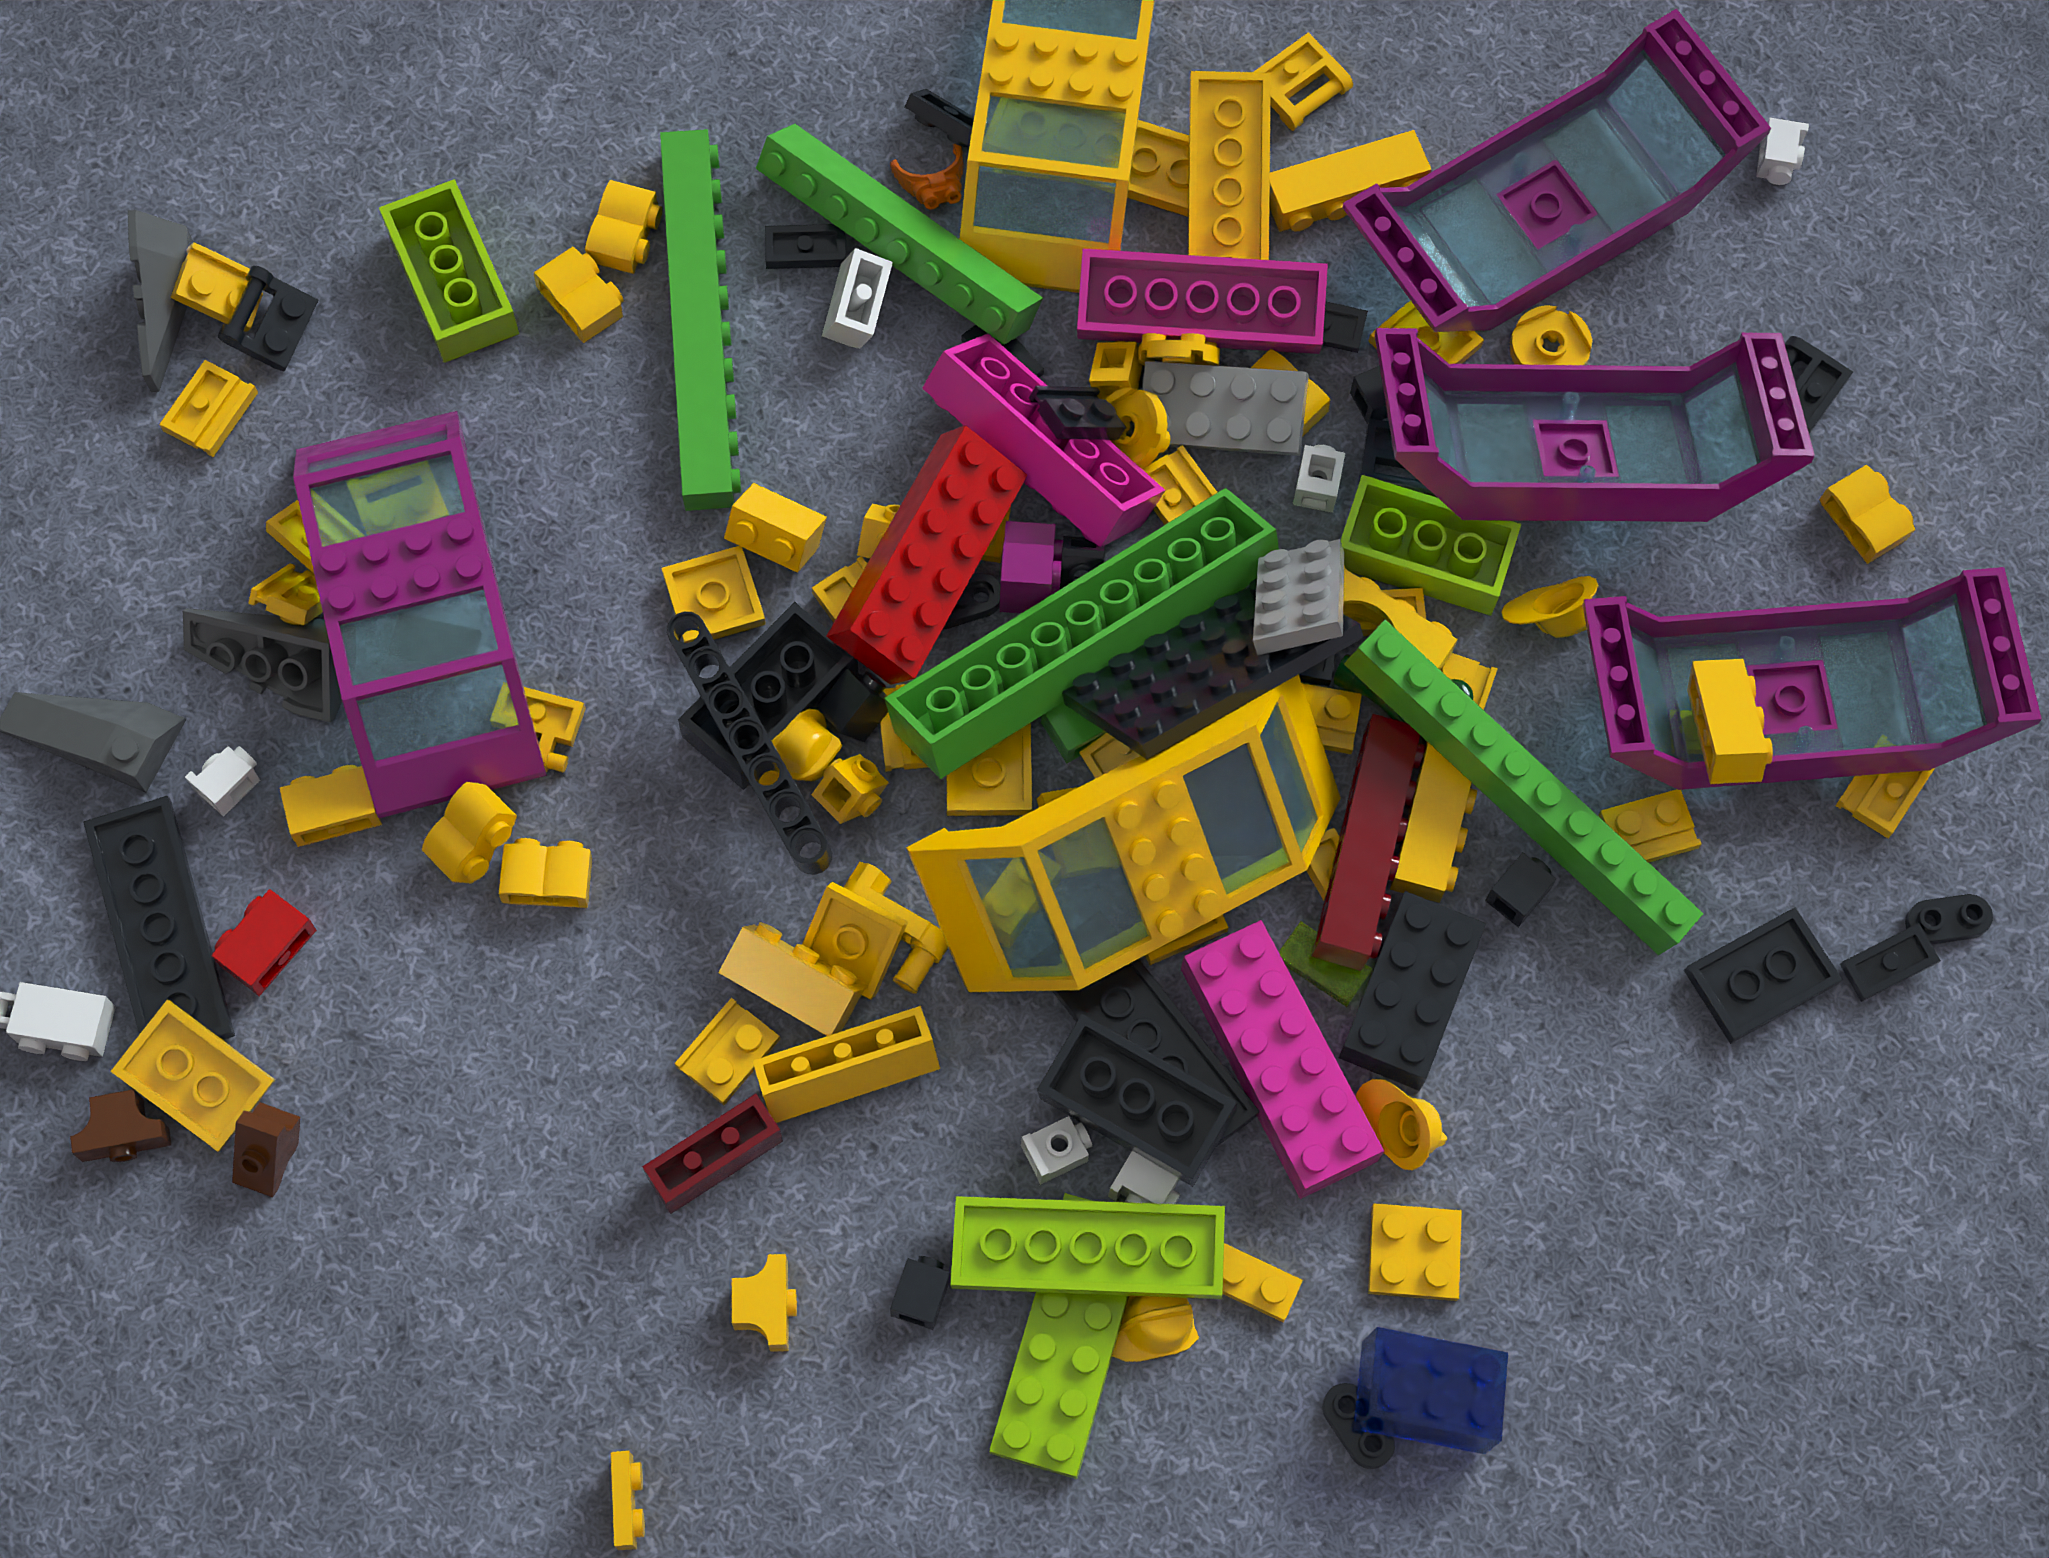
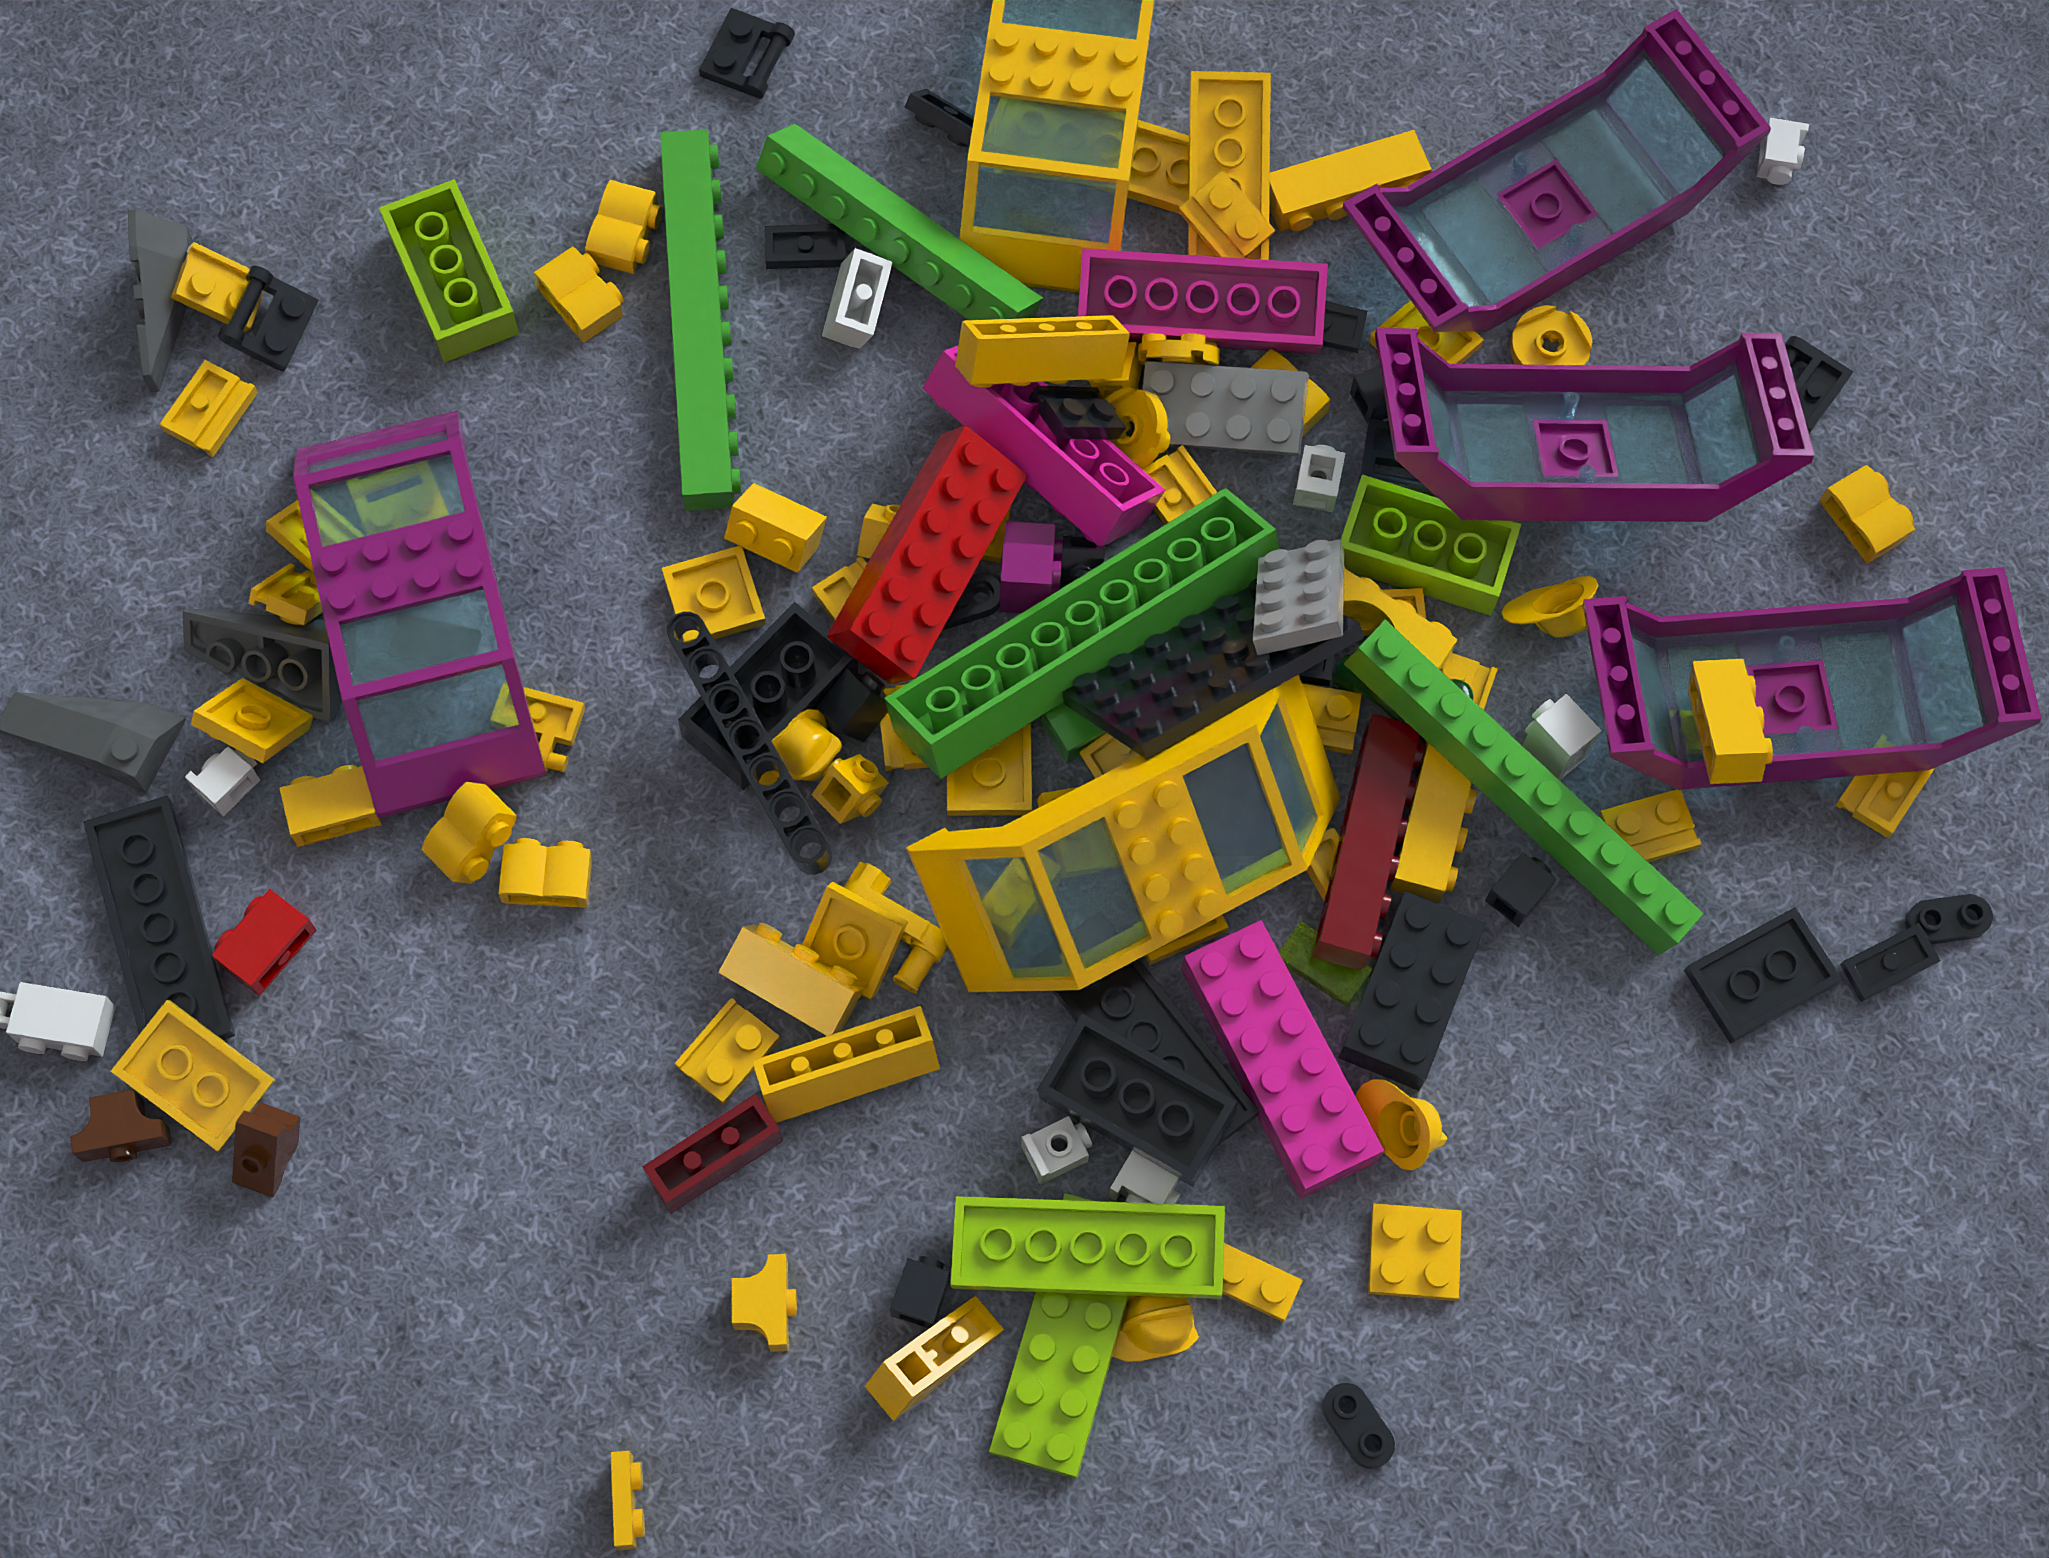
(252, 720): none -> yellow plate
(736, 46): none -> black plate
(932, 1357): none -> yellow slope
(935, 187): orange helmet -> none
(1041, 350): none -> yellow brick
(1226, 218): none -> yellow plate
(1296, 69): yellow plate -> none
(1431, 1390): clear blue brick -> none
(1560, 736): none -> white brick

